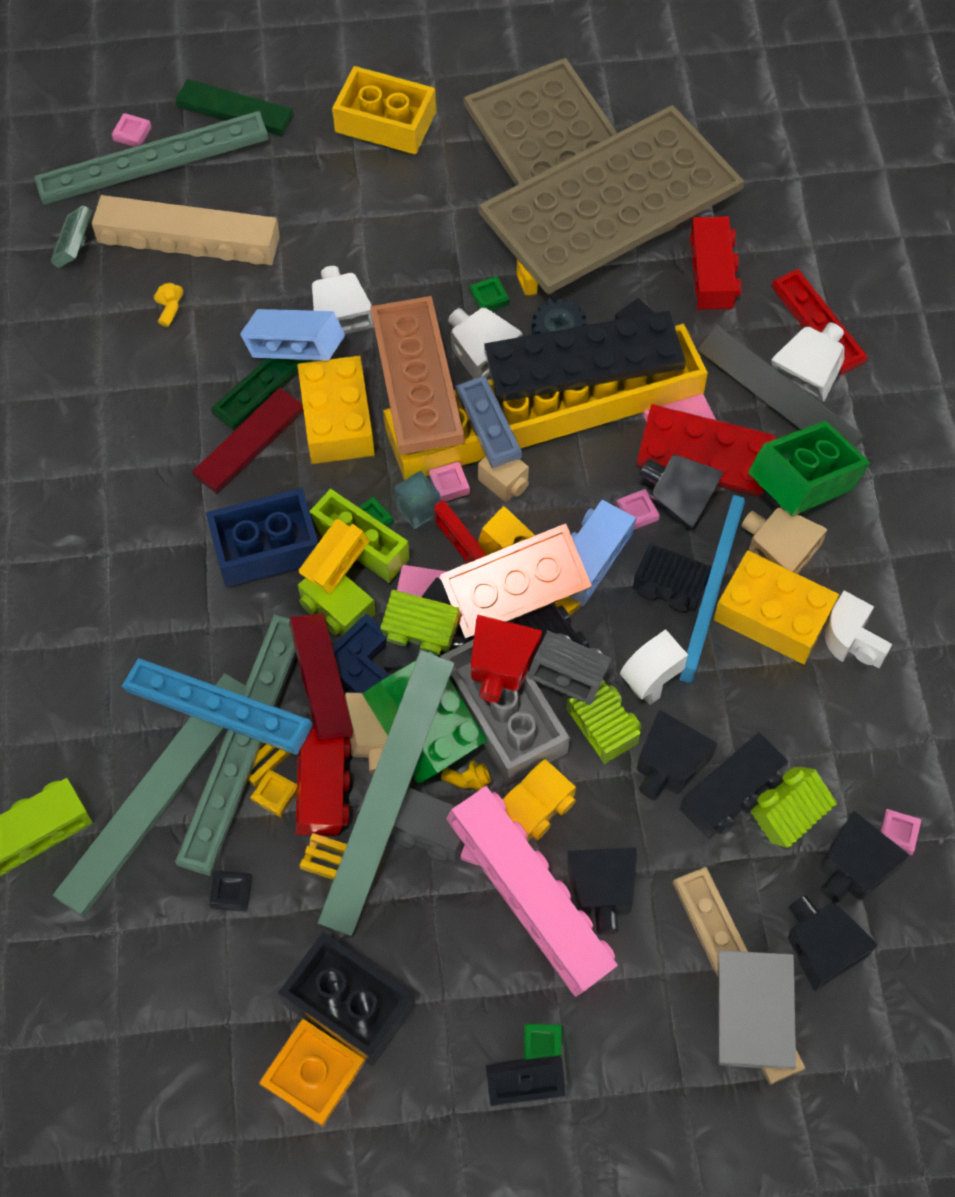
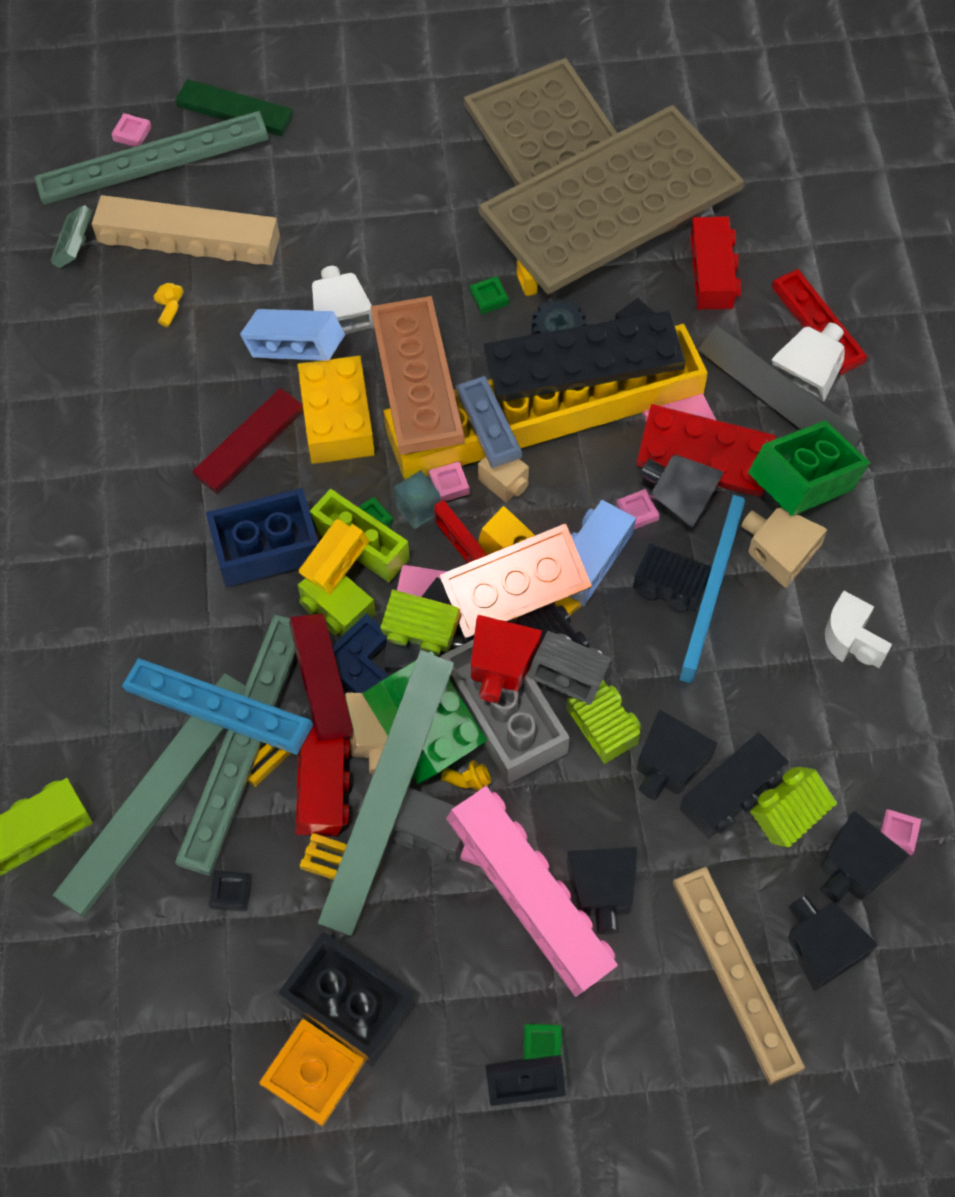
(255, 390): dark green tile -> none
(274, 793): yellow tile -> none
(384, 110): yellow brick -> none
(471, 334): white torso -> none
(539, 799): yellow brick -> none
(653, 666): white brick -> none
(756, 1010): light grey tile -> none
(775, 607): yellow brick -> none

